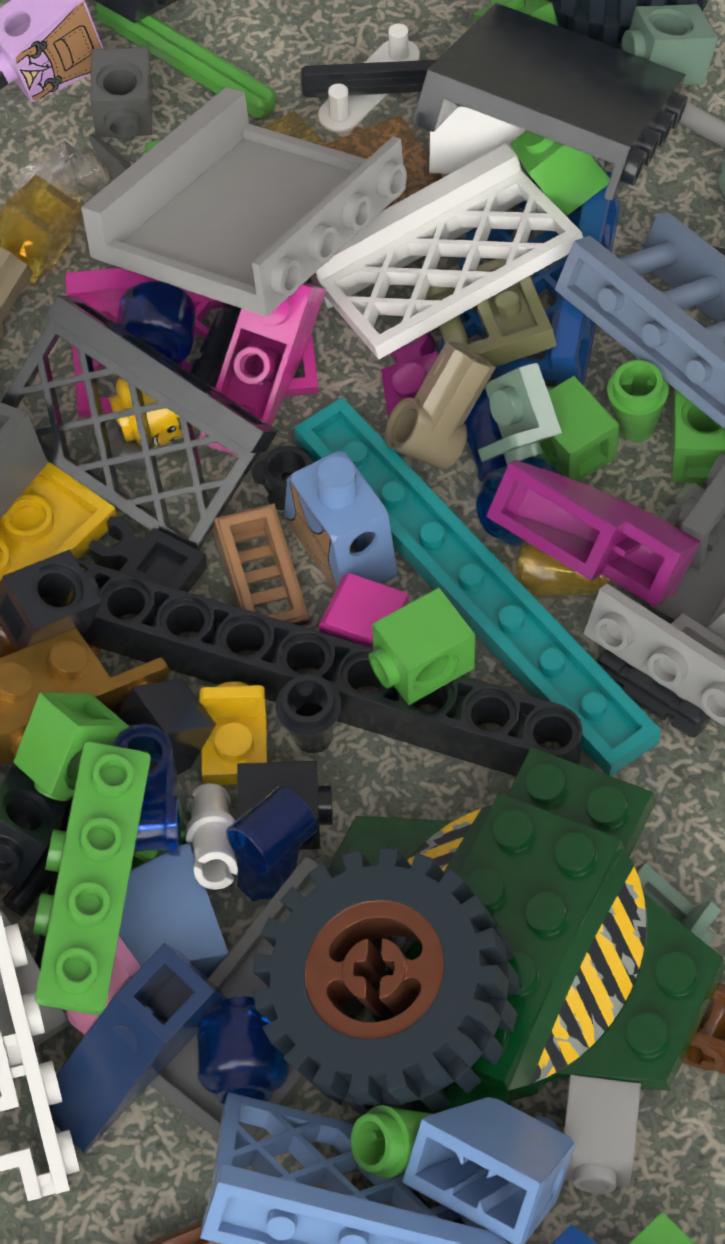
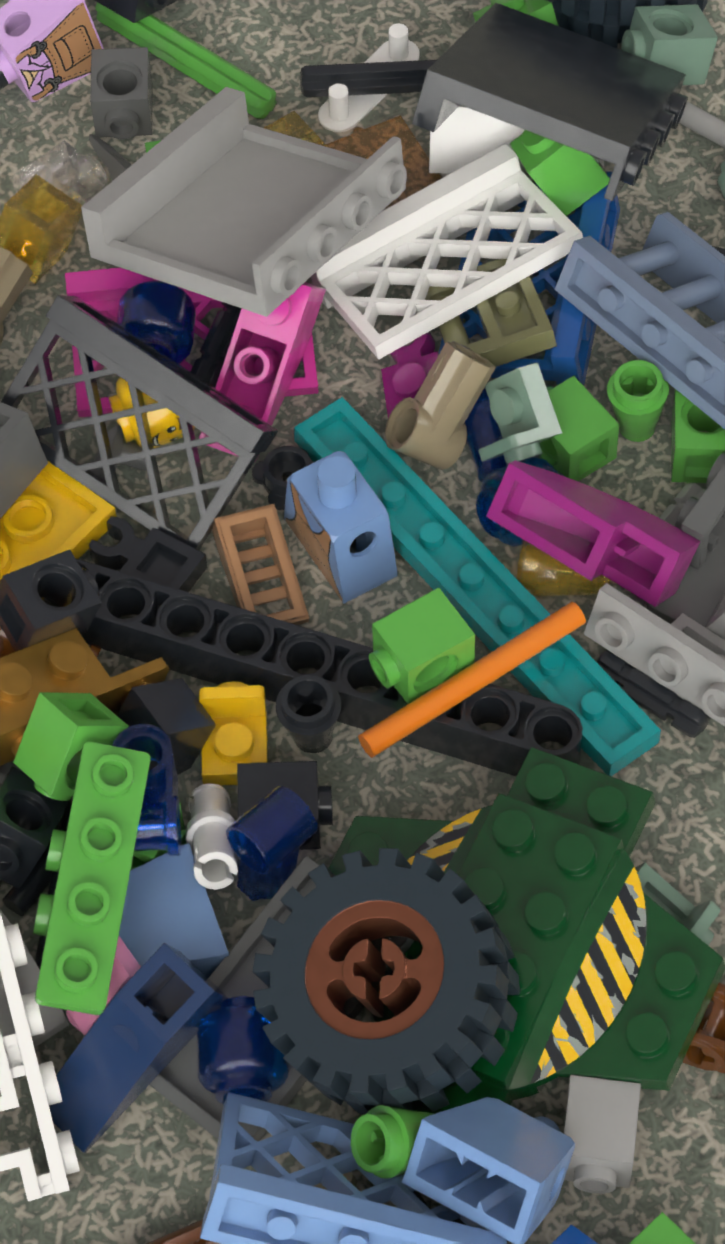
(359, 605): dark pink piece -> none
(471, 679): none -> orange bar

